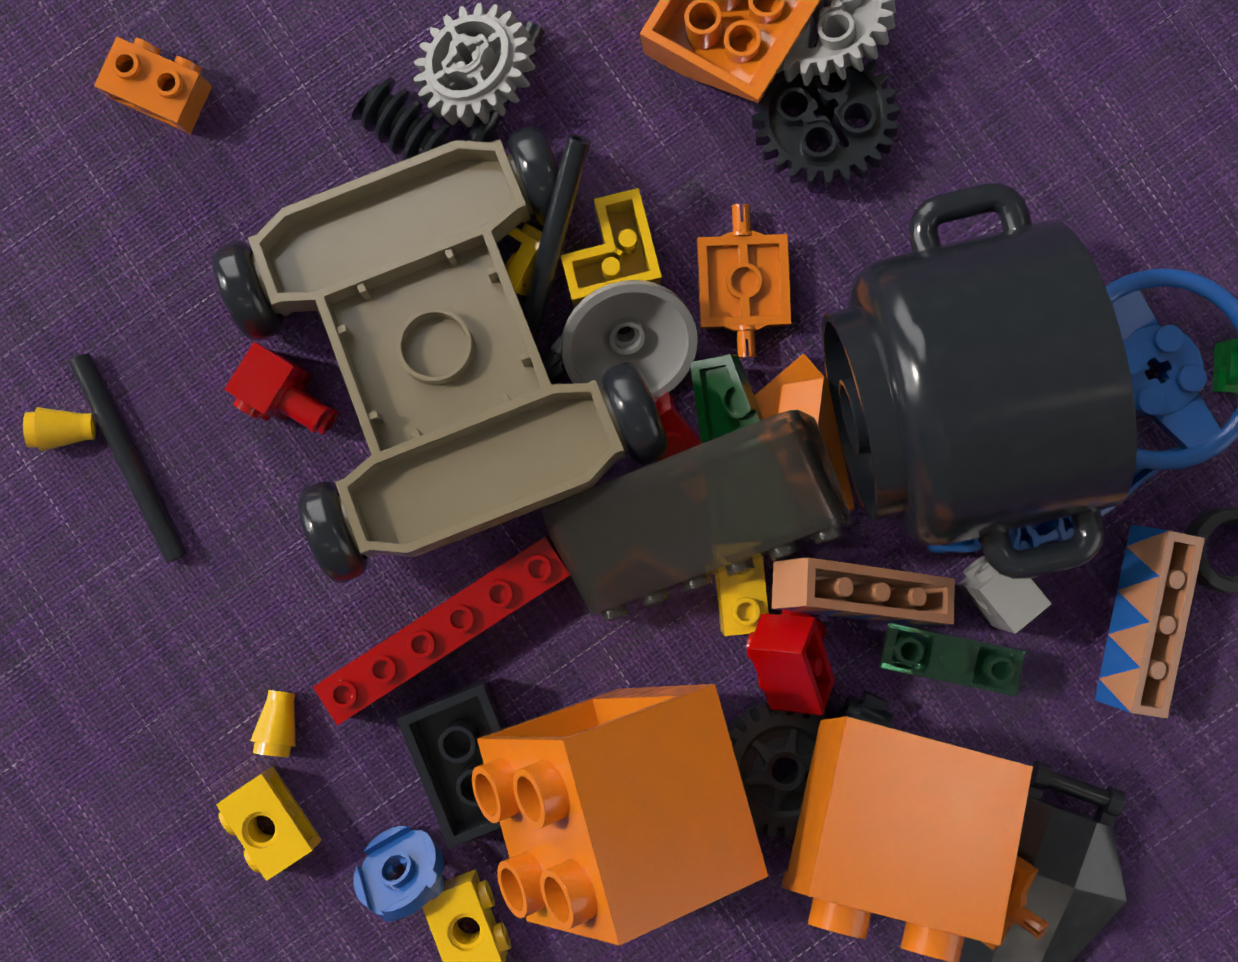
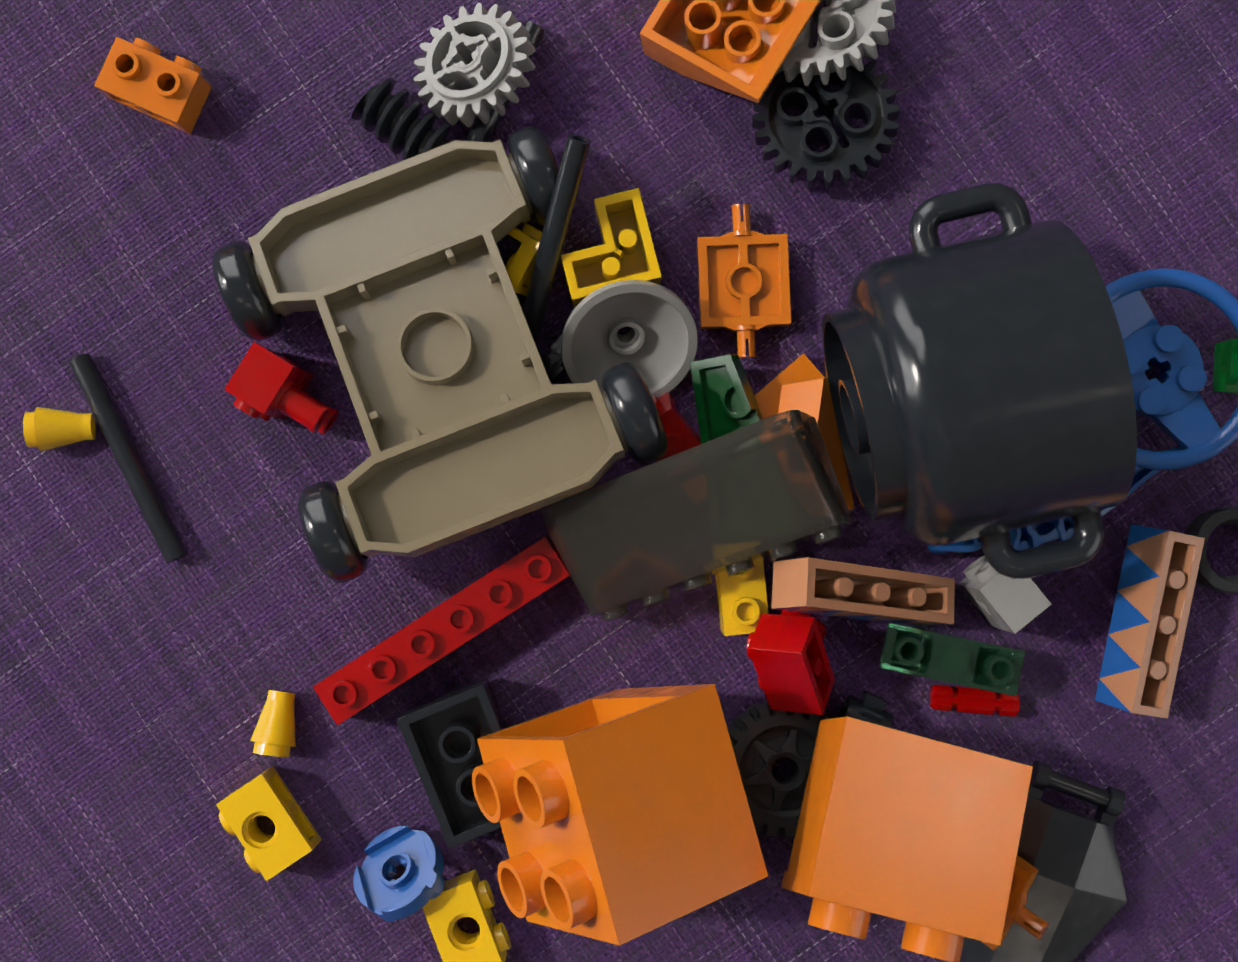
(973, 701): none -> red axle

